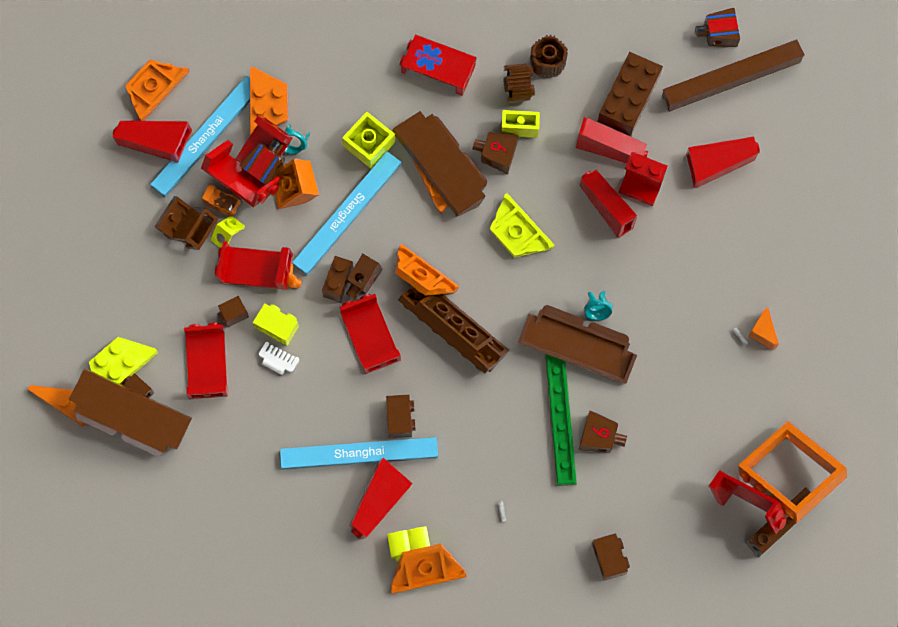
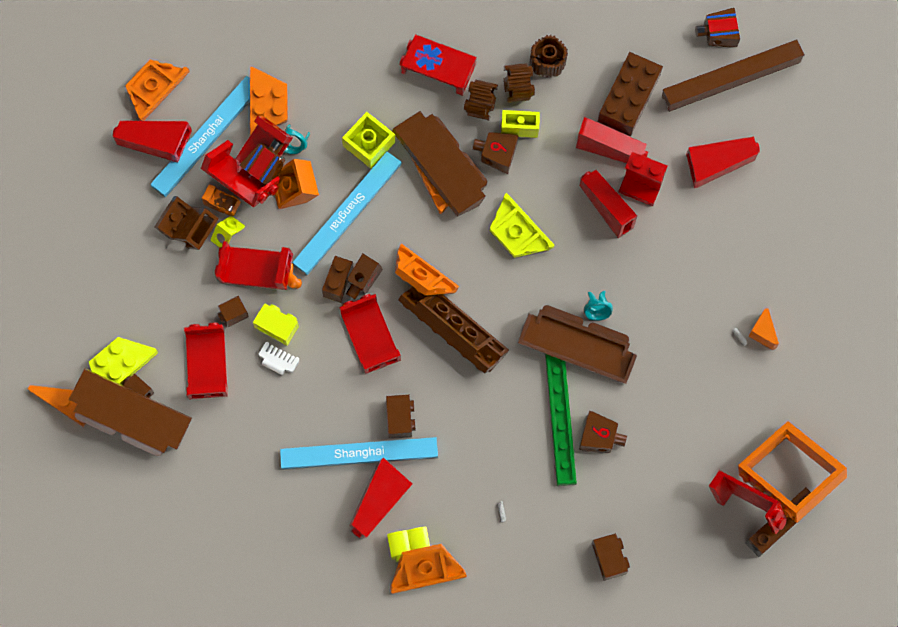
(481, 99): none -> reddish brown brick

